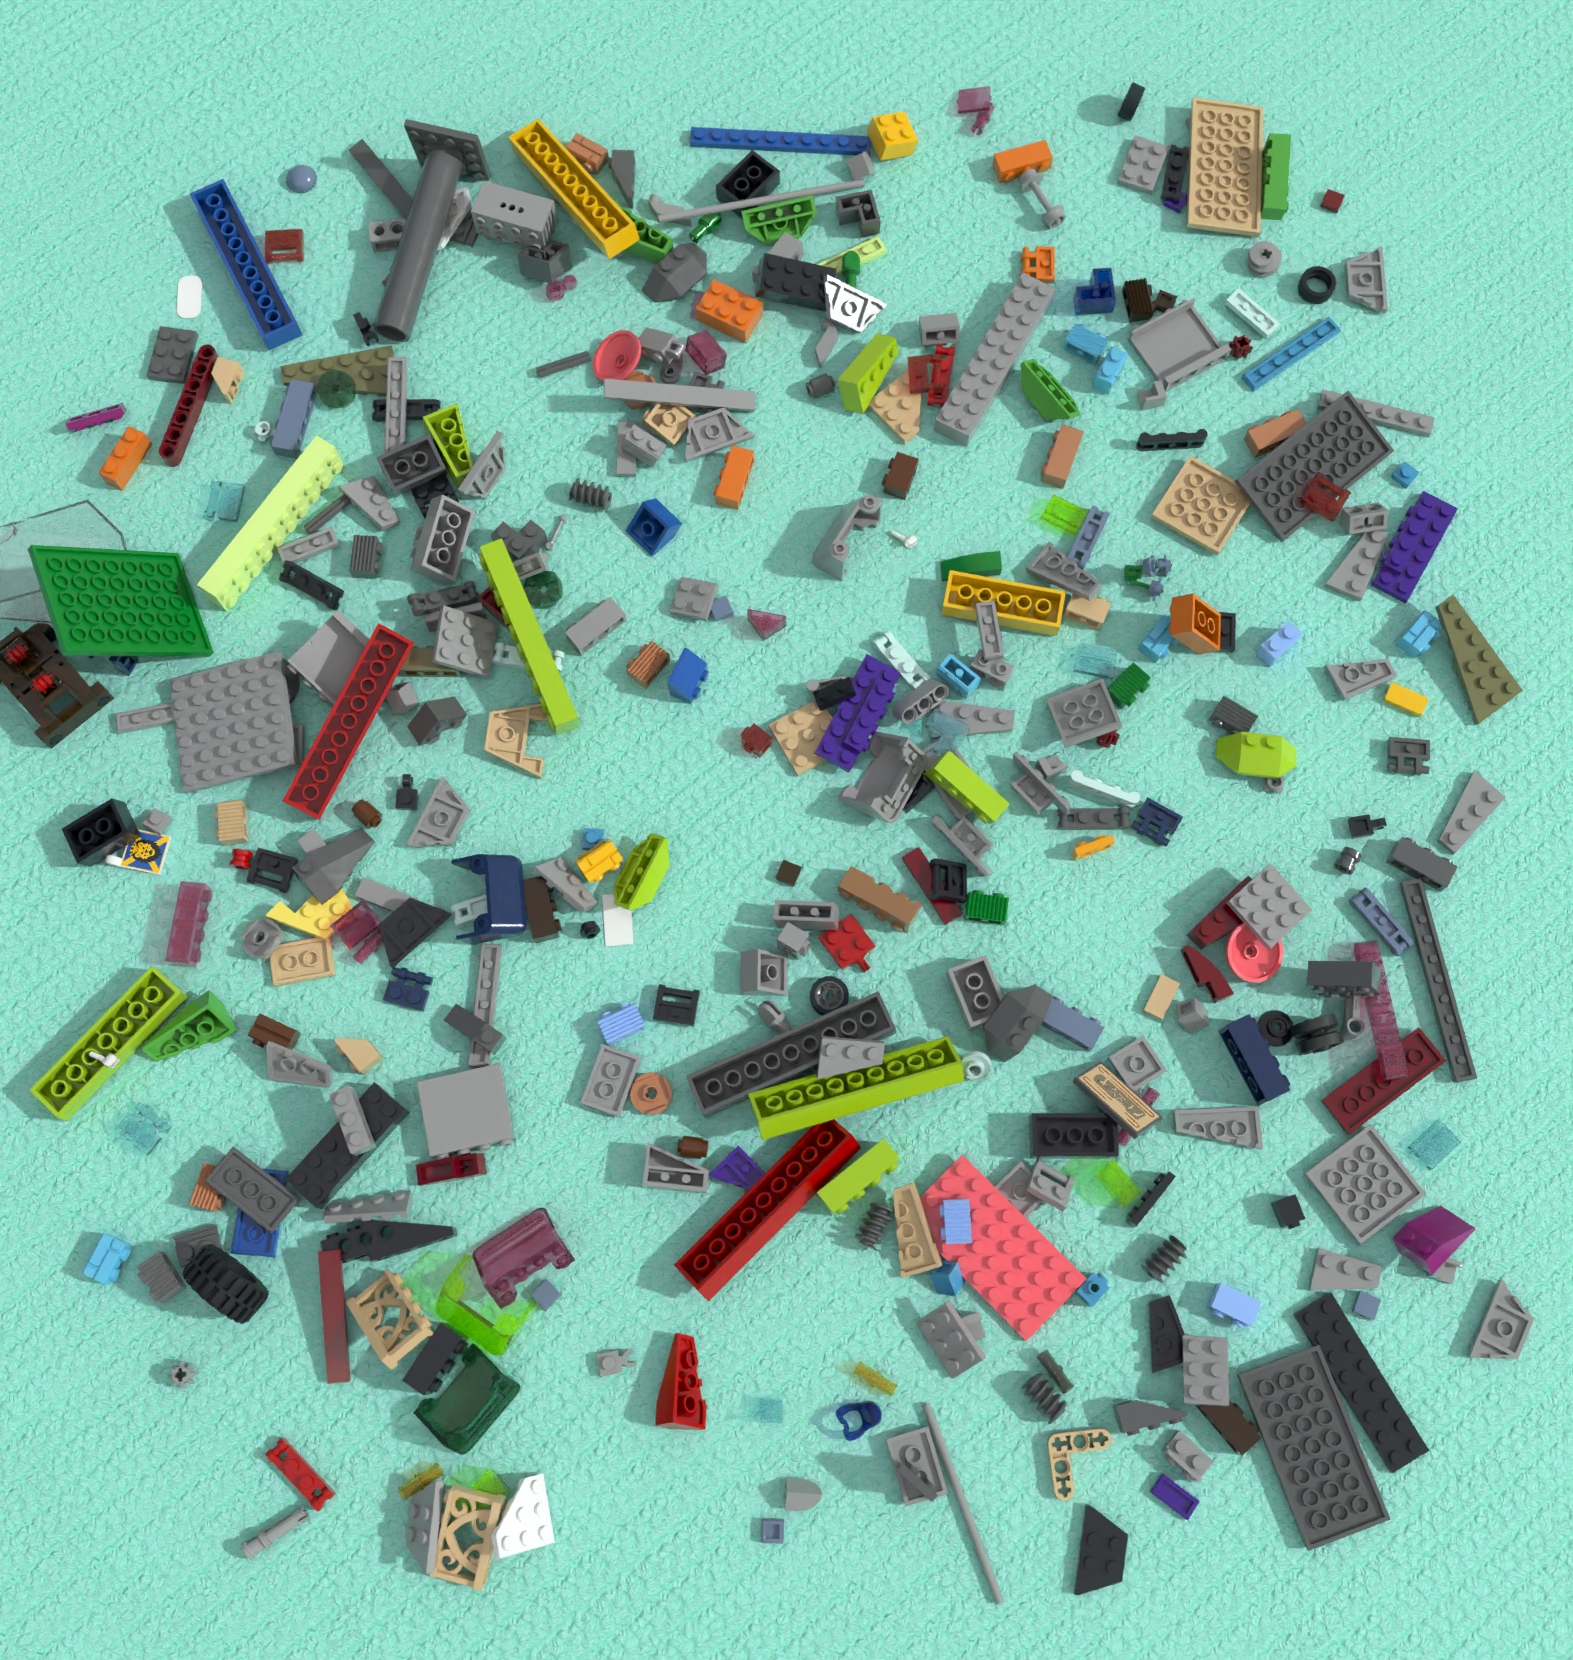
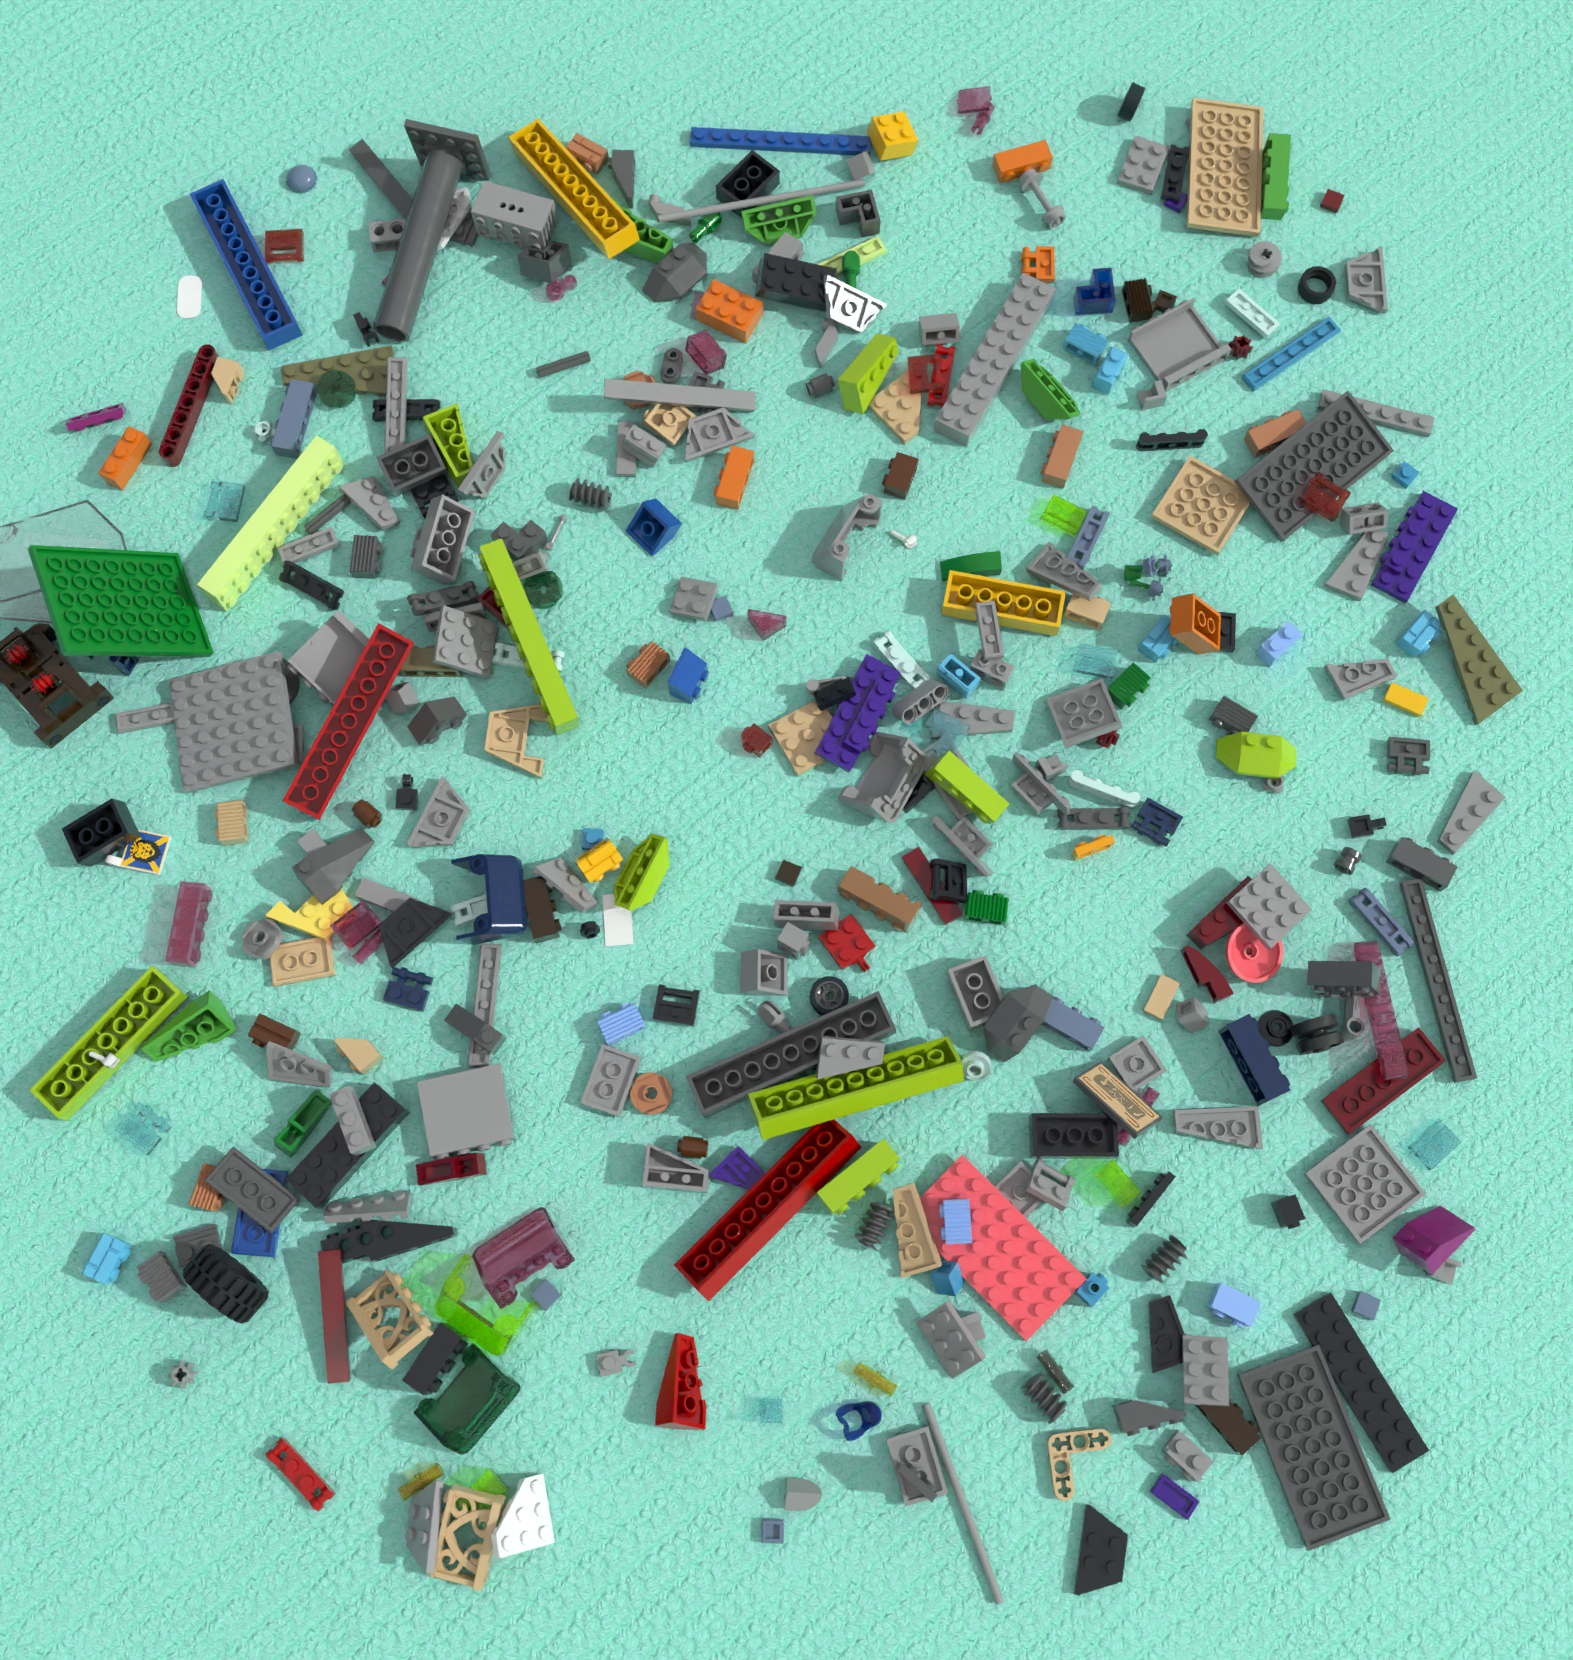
(157, 821): light grey plate -> none
(172, 355): dark grey plate -> none
(240, 859): red wheel -> none
(266, 1537): light grey pin -> none
(275, 864): black plate -> none
(302, 1123): none -> green slope
(595, 626): light grey brick -> none
(617, 356): coral dish -> none
(660, 346): light grey brick -> none
(1339, 1271): light grey wing -> none
(1502, 1327): light grey wing -> none

